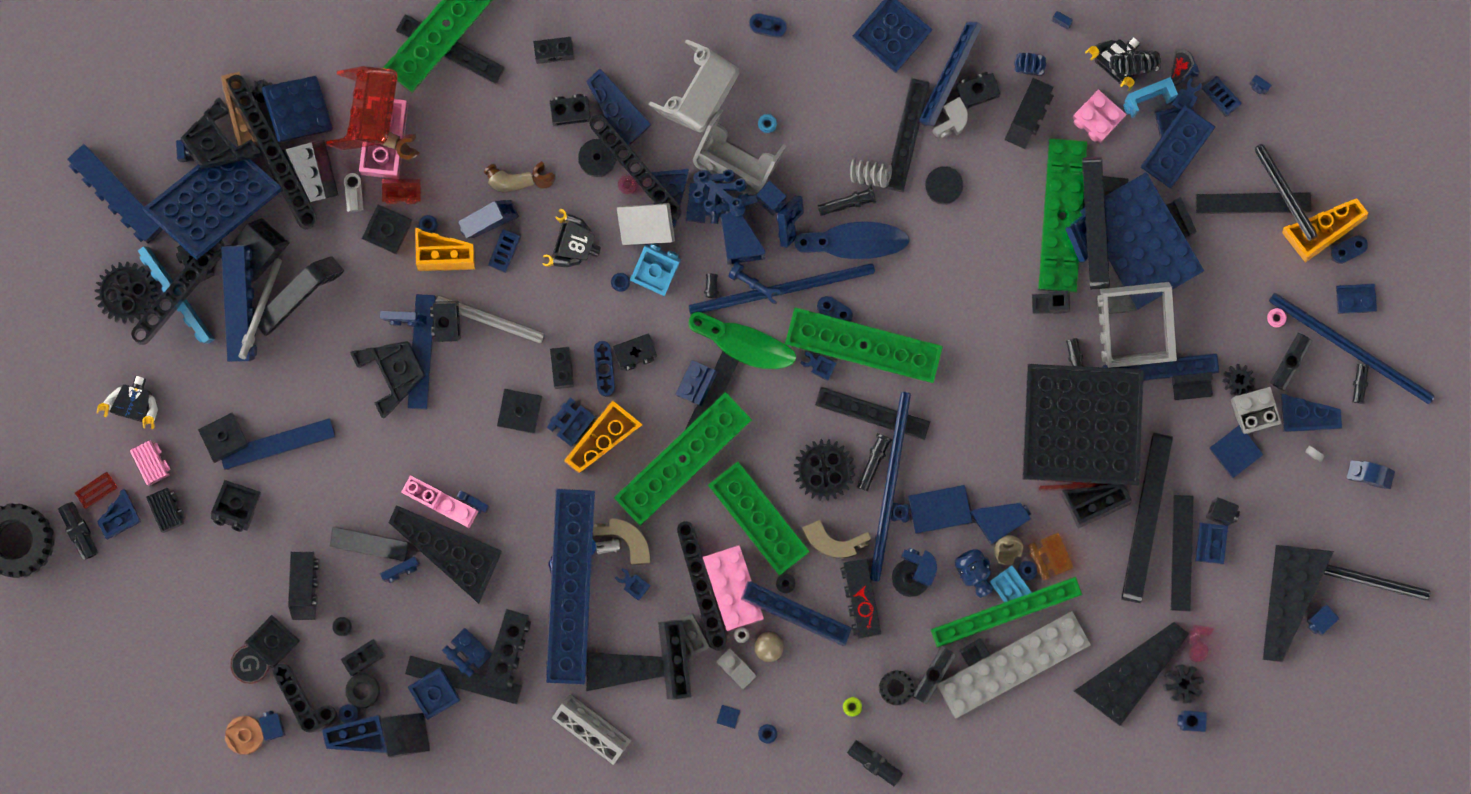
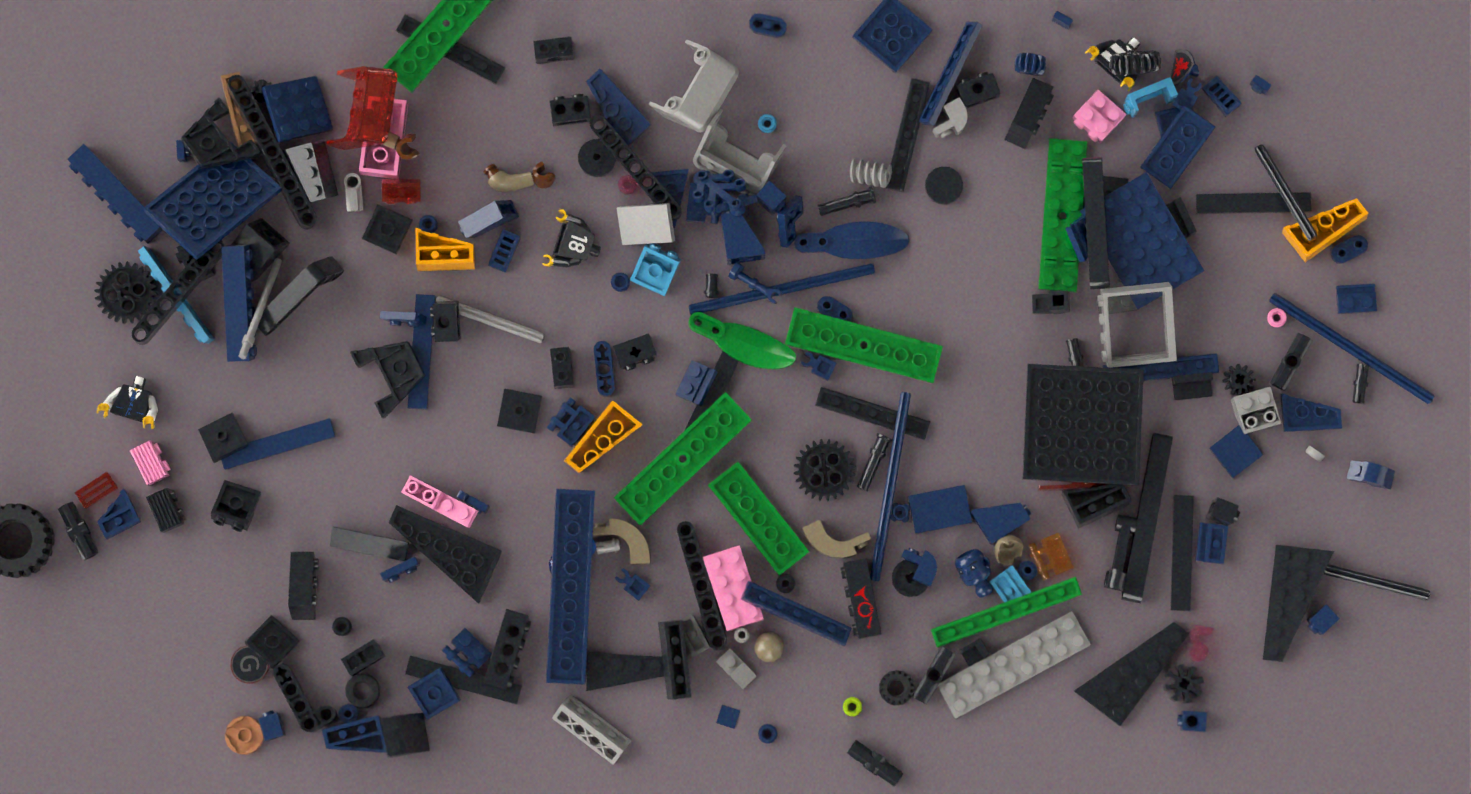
(1115, 578): none -> black piece

